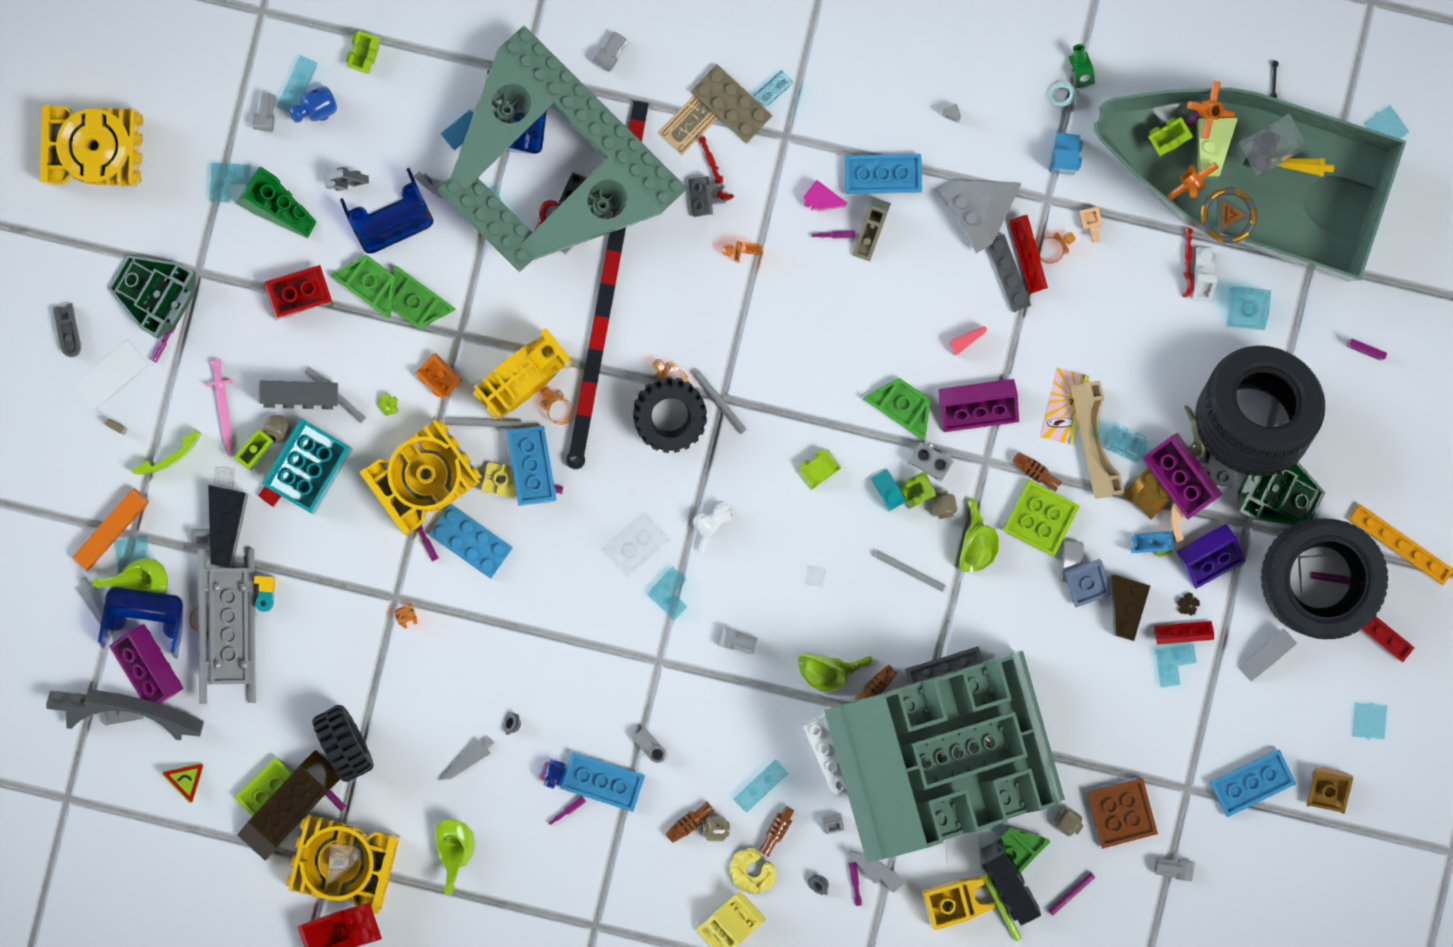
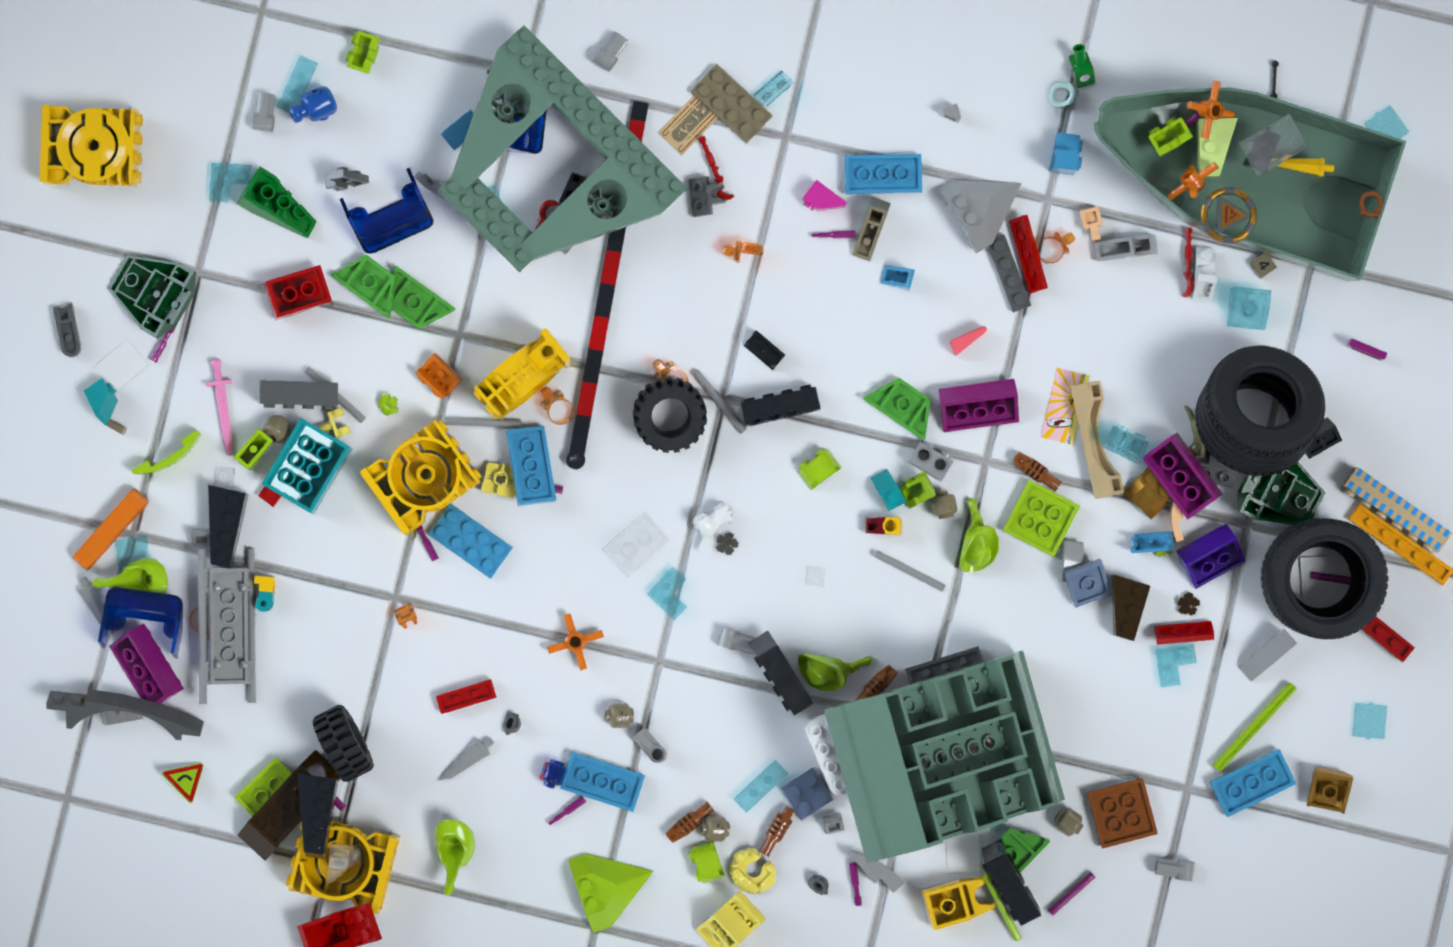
(102, 399): none -> teal slope
(317, 809): none -> black wedge
(331, 425): none -> light yellow bar
(466, 696): none -> red plate
(584, 639): none -> orange bar
(605, 887): none -> lime wedge
(619, 715): none -> dark tan head
(707, 862): none -> lime cylinder
(726, 543): none -> clear smoke plant
(764, 350): none -> black hinge
(780, 406): none -> black wedge
(781, 673): none -> black wedge
(807, 793): none -> sand blue plate
(884, 525): none -> leg
(897, 277): none -> dark azure slope
(1126, 247): none -> light grey slope
(1254, 727): none -> lime axle
(1263, 265): none -> dark tan tile
(1325, 438): none -> black hinge
(1375, 213): none -> dark orange piece
(1396, 509): none -> tan brick

